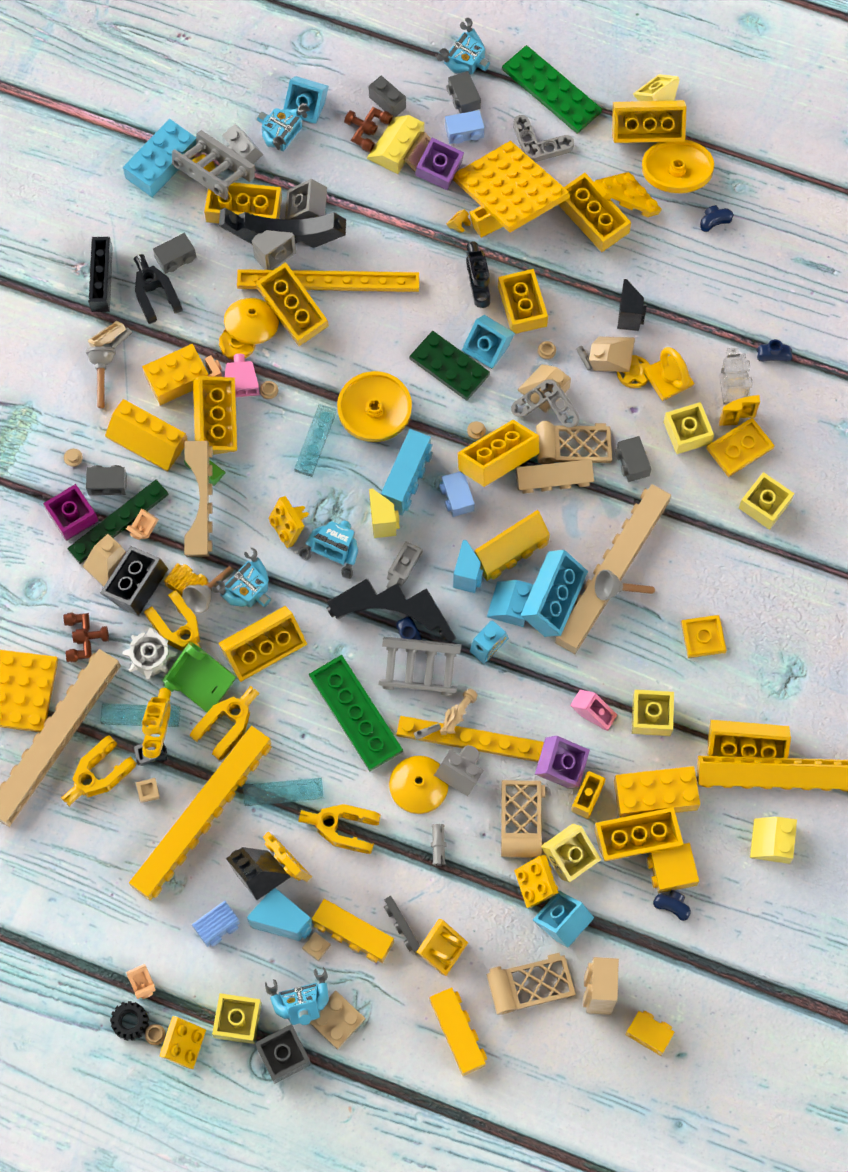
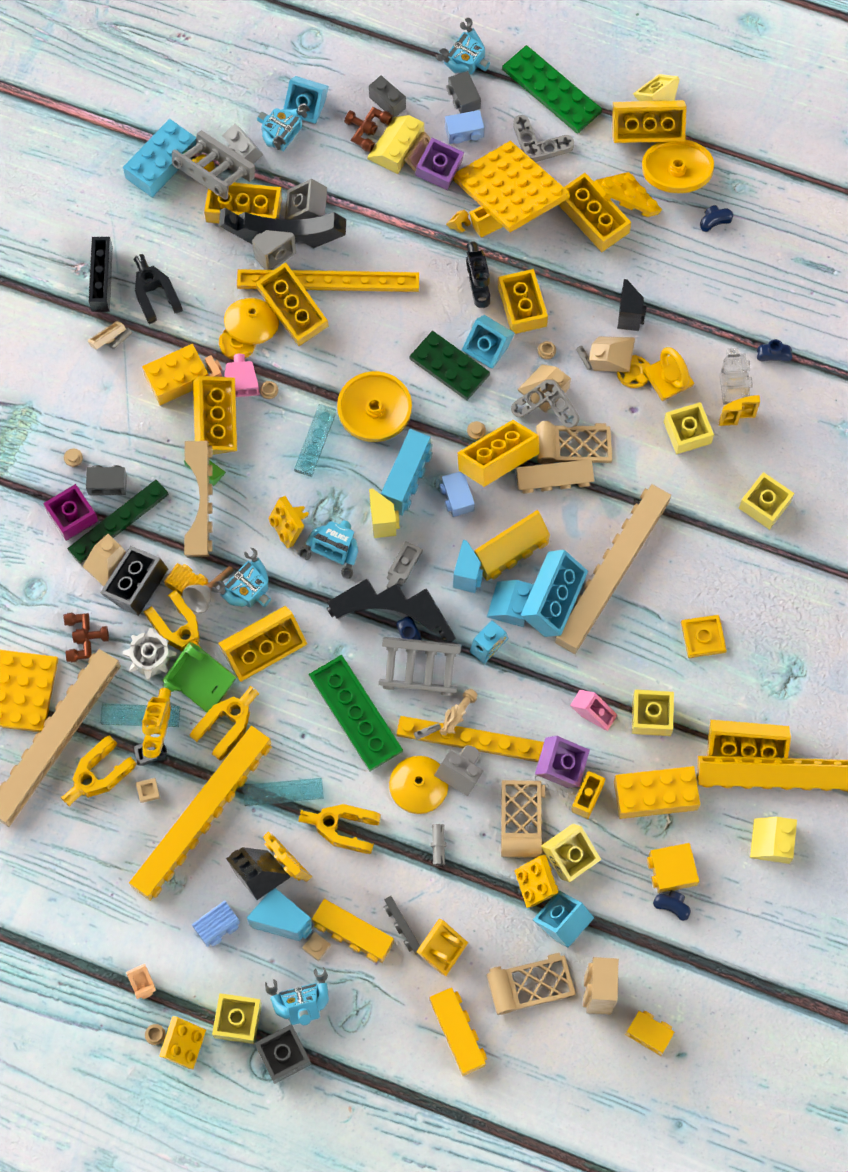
(100, 358): light grey piece -> none
(120, 1012): black tyre -> none
(142, 525): light nougat bracket -> none
(145, 435): yellow slope -> none
(174, 253): dark grey brick -> none
(337, 1020): tan plate -> none
(608, 585): light grey piece -> none
(633, 459): dark grey brick -> none
(638, 834): yellow slope -> none
(740, 447): yellow plate -> none

